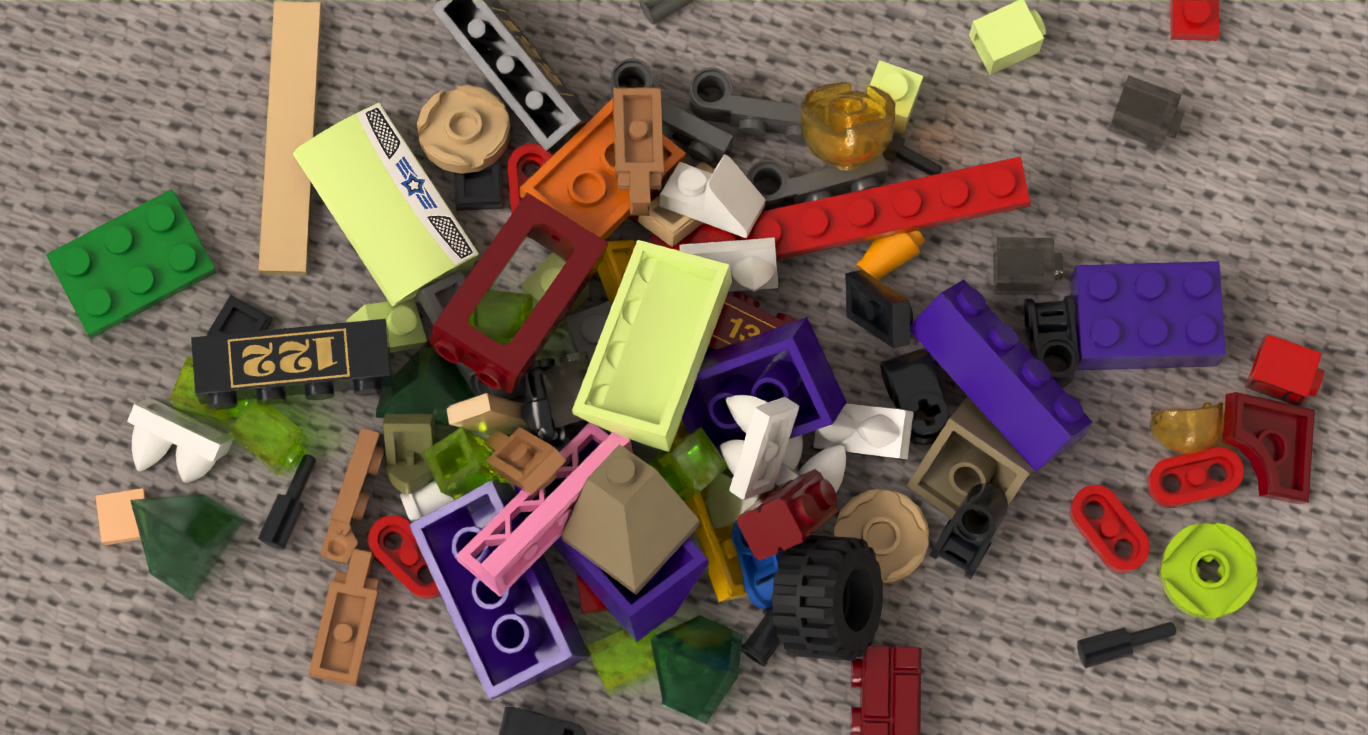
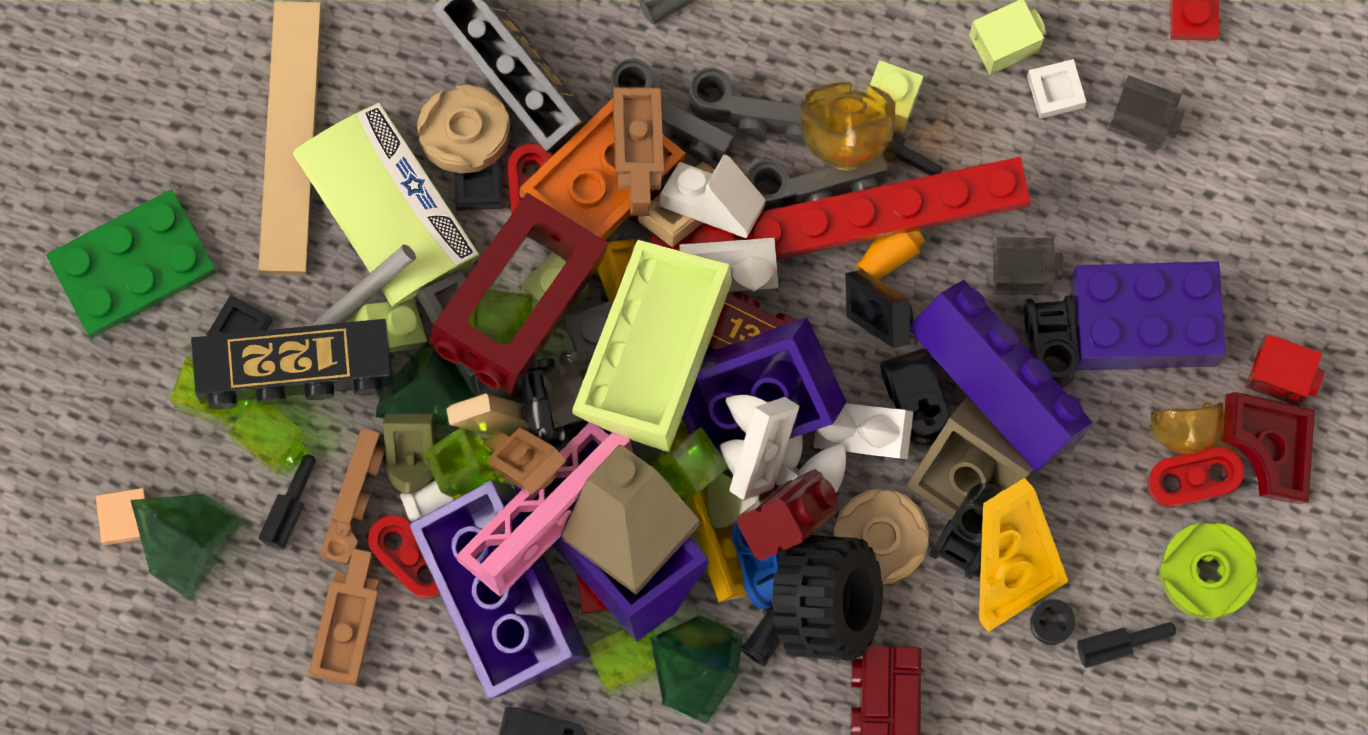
(161, 425): white tile -> none
(368, 287): none -> light grey bar
(1016, 555): none -> yellow wing
(1055, 607): none -> black bush
(1056, 89): none -> white plate
(1113, 527): red plate -> none

